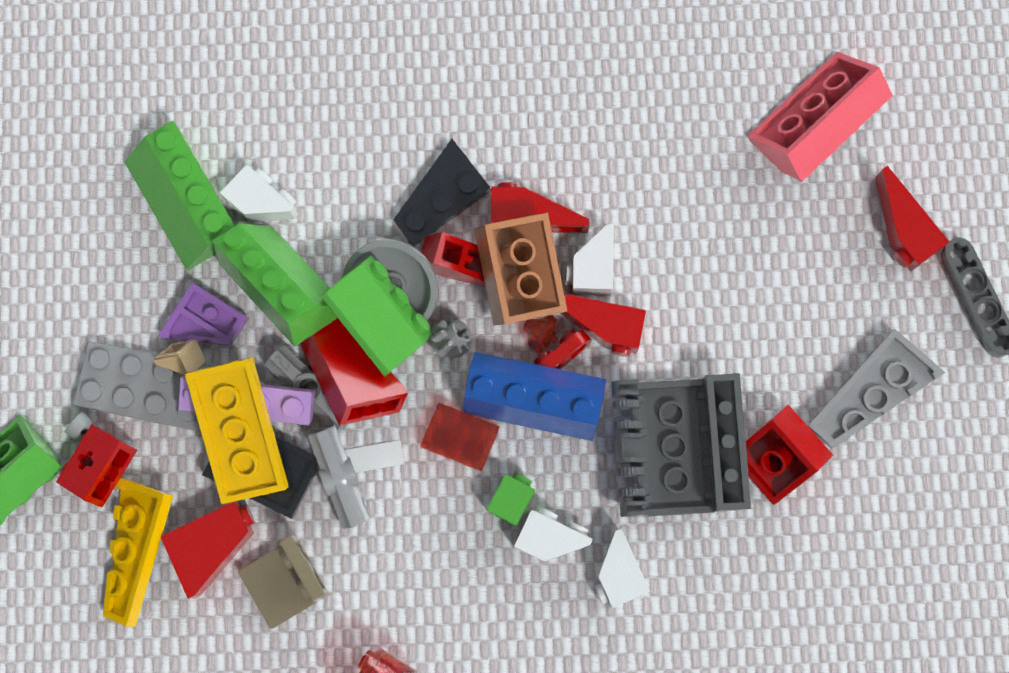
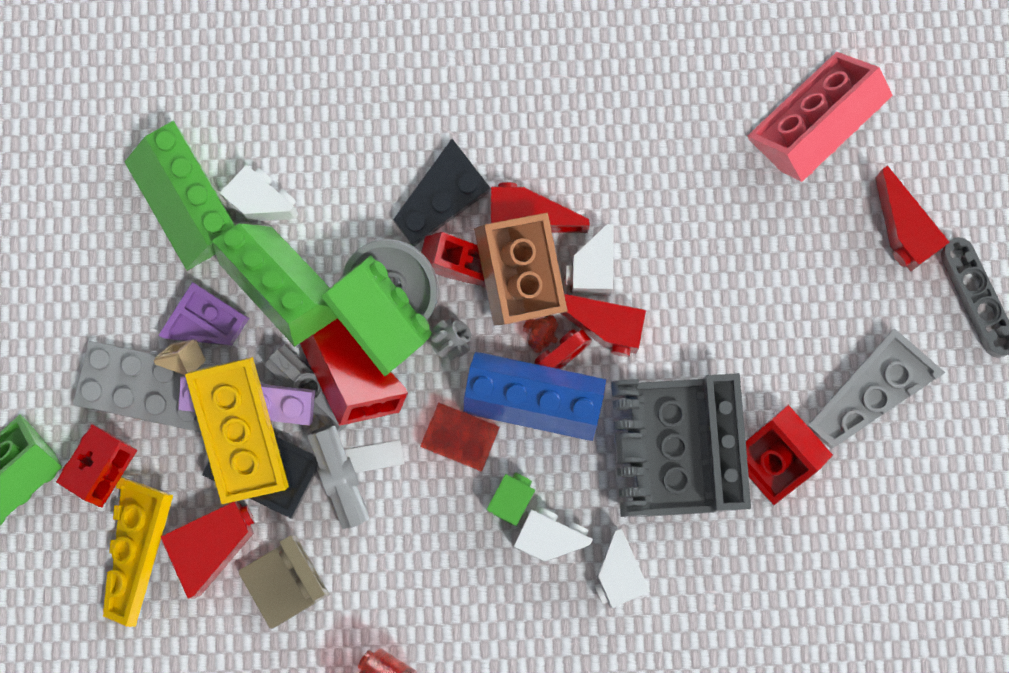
(78, 426): light grey hinge -> none

